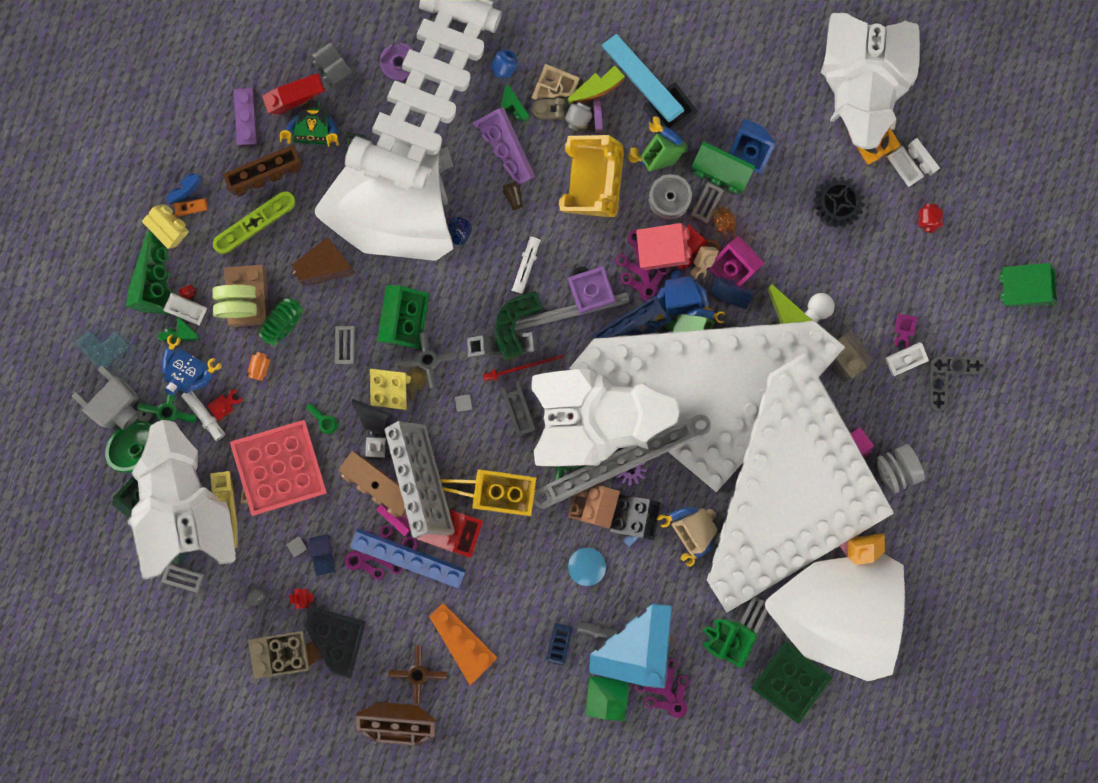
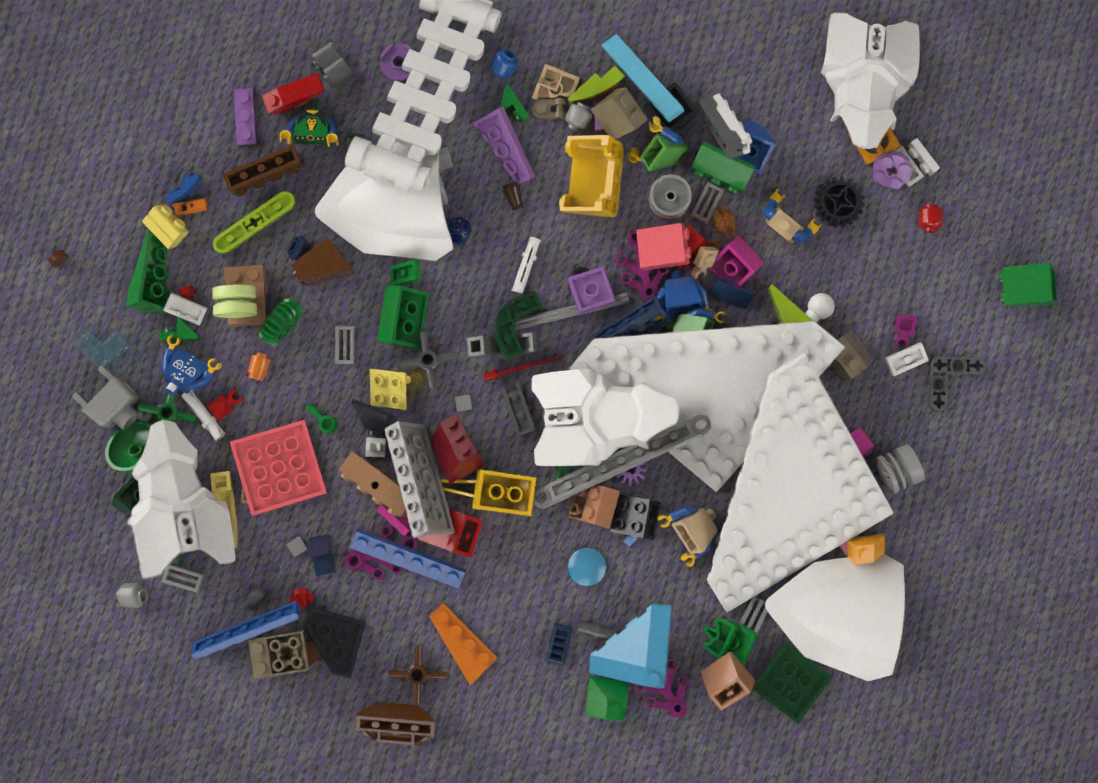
(57, 258): none -> reddish brown tile
(131, 595): none -> light grey head
(246, 630): none -> blue plate
(298, 248): none -> dark blue cone
(406, 273): none -> green slope
(455, 449): none -> dark red slope
(619, 113): none -> dark tan slope
(724, 126): none -> dark grey piece
(727, 681): none -> nougat slope
(785, 224): none -> torso
(889, 160): none -> medium lavender plate

